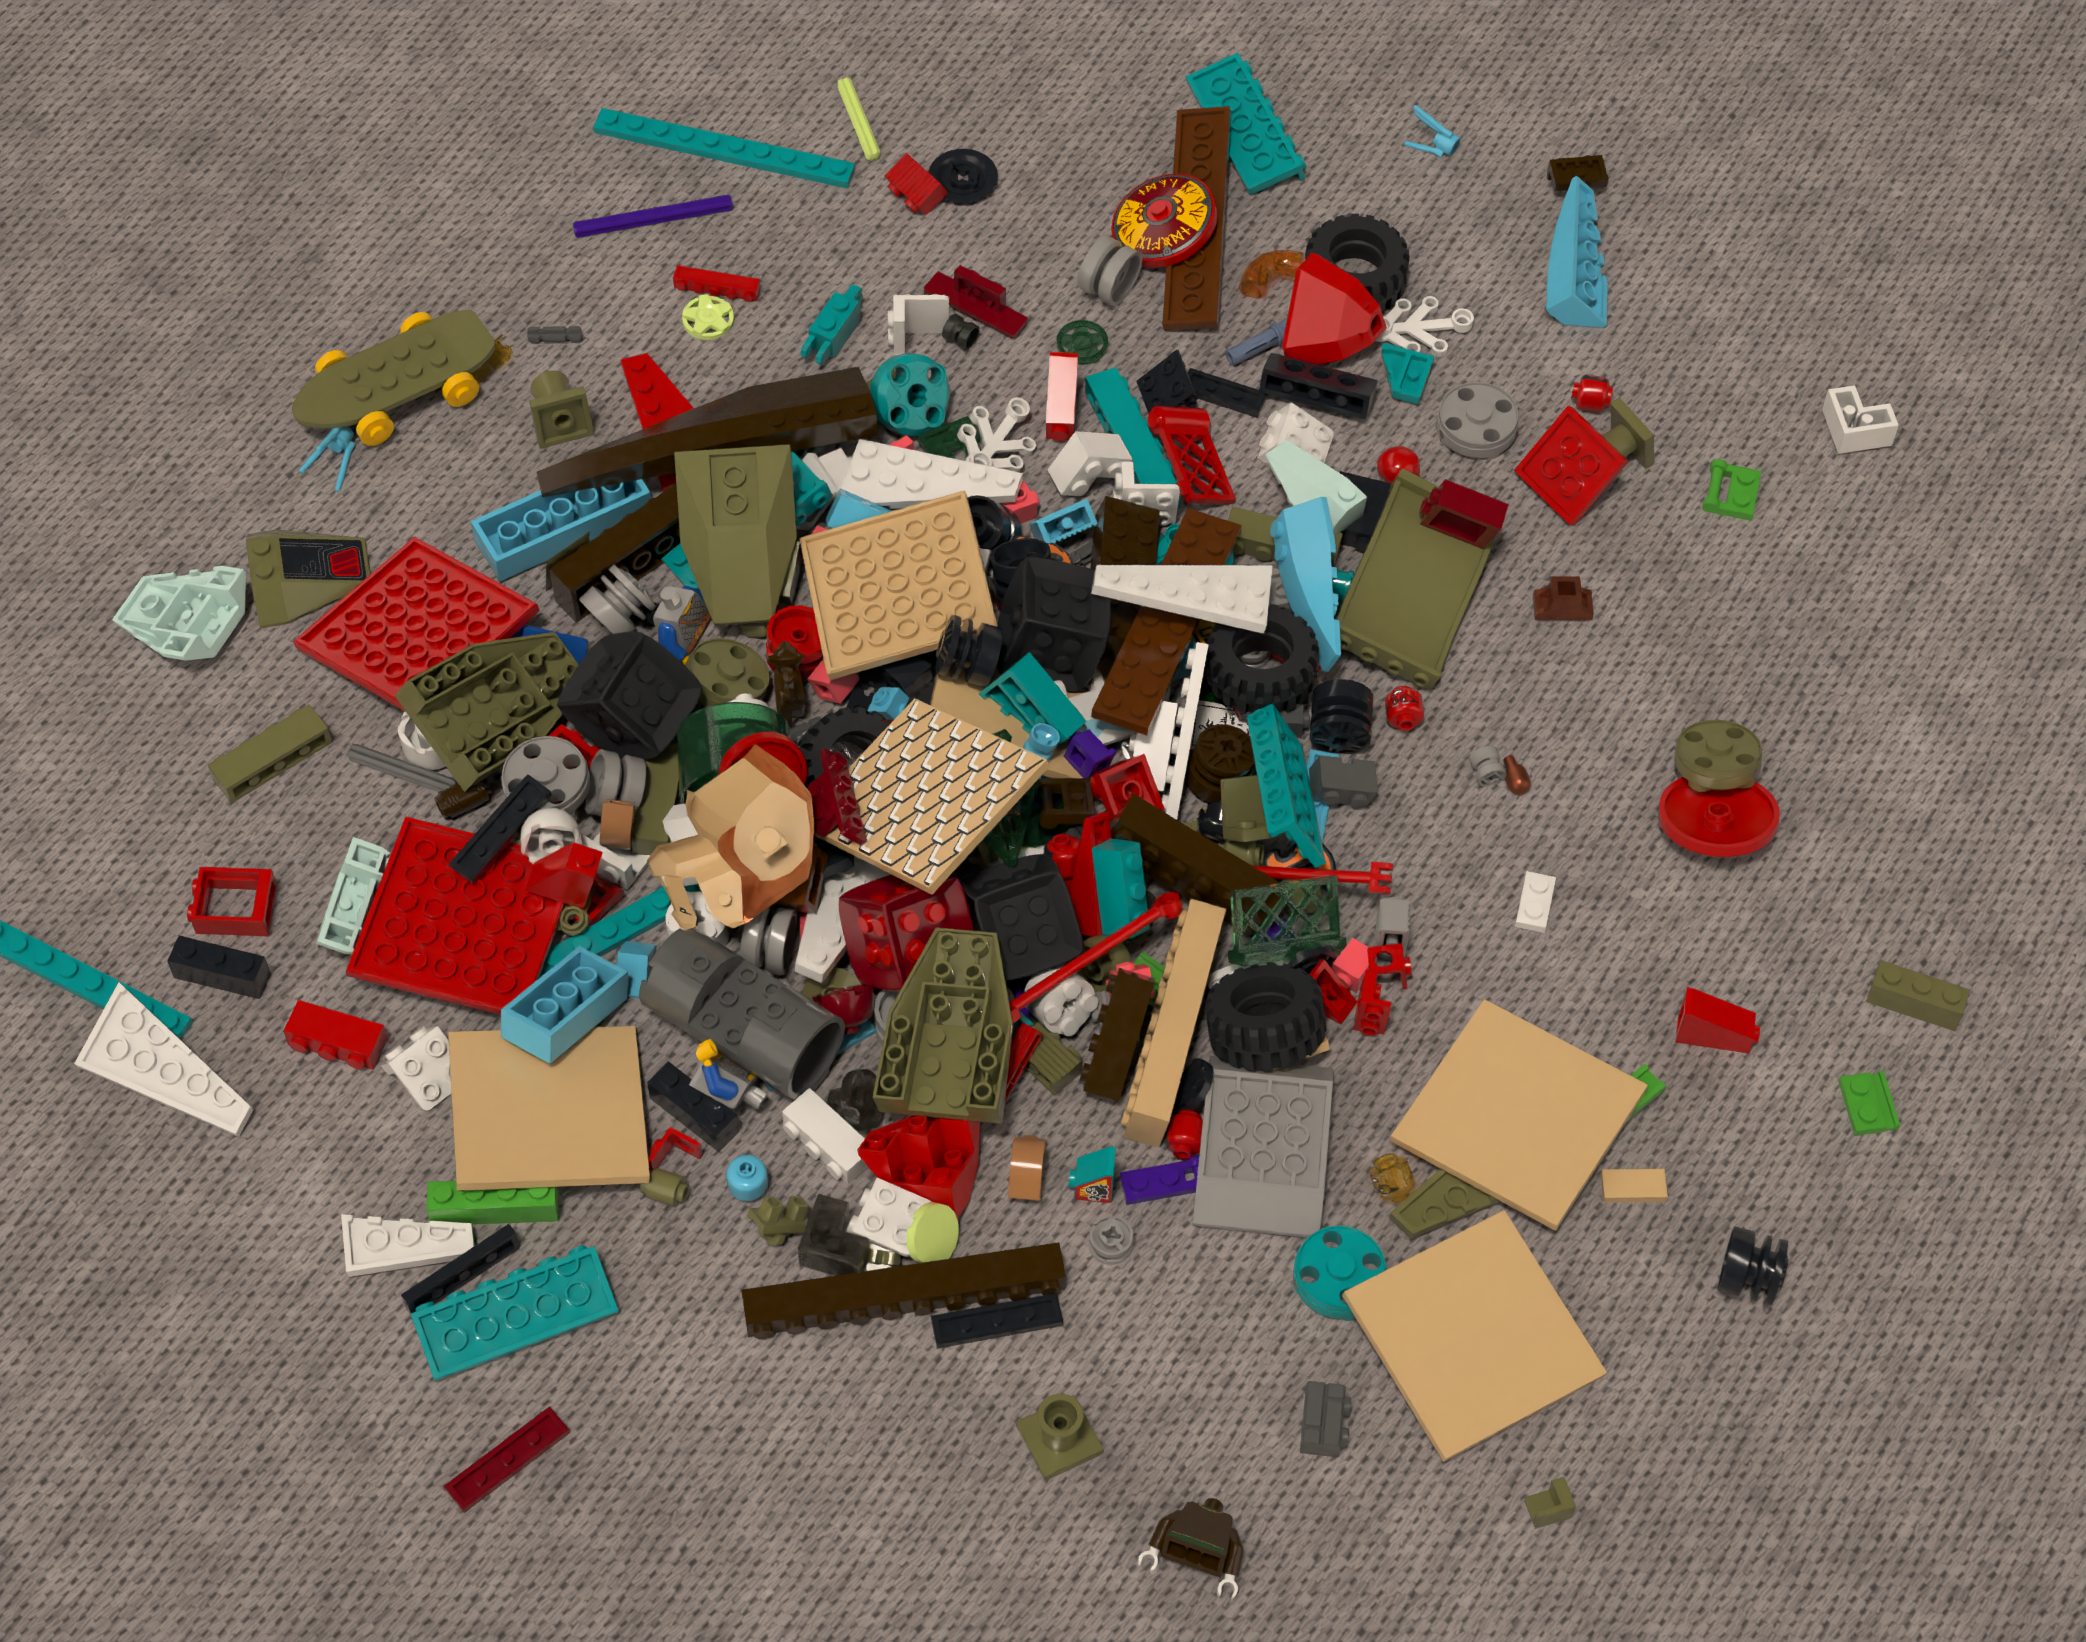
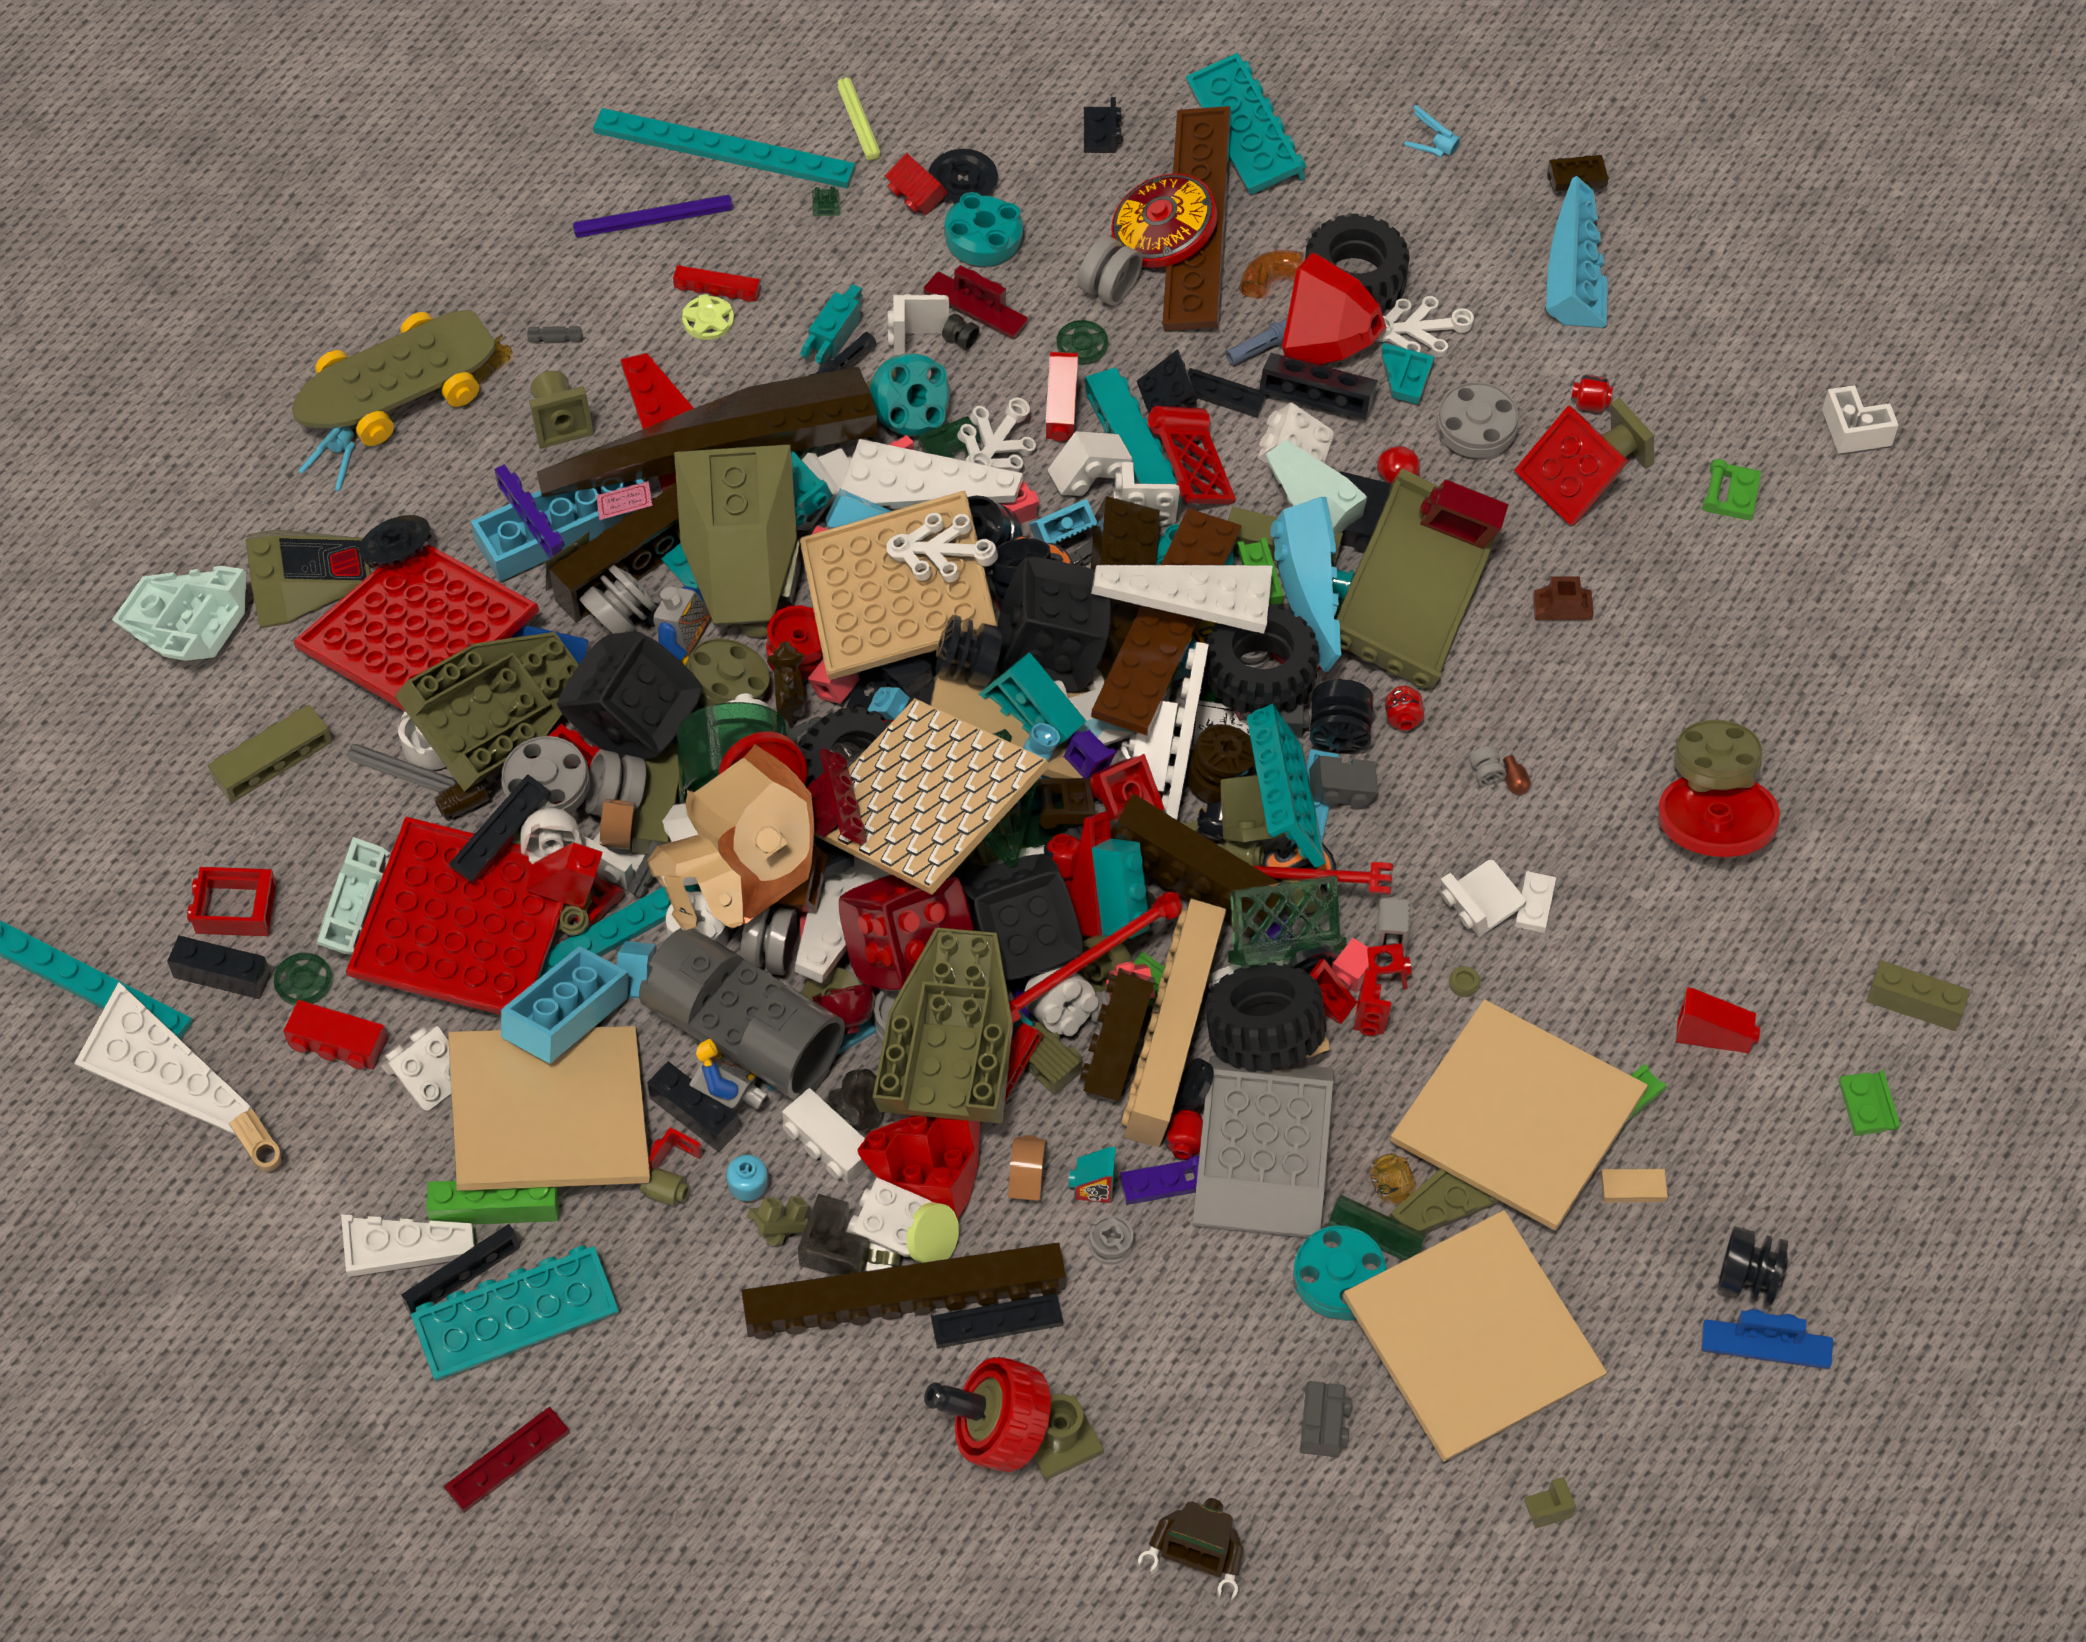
(255, 1139): none -> tan piece
(302, 979): none -> clear green wheel
(395, 540): none -> black gear
(525, 507): none -> dark purple plate
(624, 500): none -> clear pink sticker
(643, 874): none -> dark grey axle
(825, 202): none -> clear green tile
(849, 355): none -> black pin
(938, 547): none -> white plant
(983, 229): none -> teal piece
(997, 1413): none -> red wheel
(1101, 128): none -> black bracket
(1259, 555): none -> bright green hinge
(1387, 1232): none -> clear green plate
(1464, 981): none -> olive tile
(1482, 897): none -> white bracket
(1768, 1338): none -> blue bracket

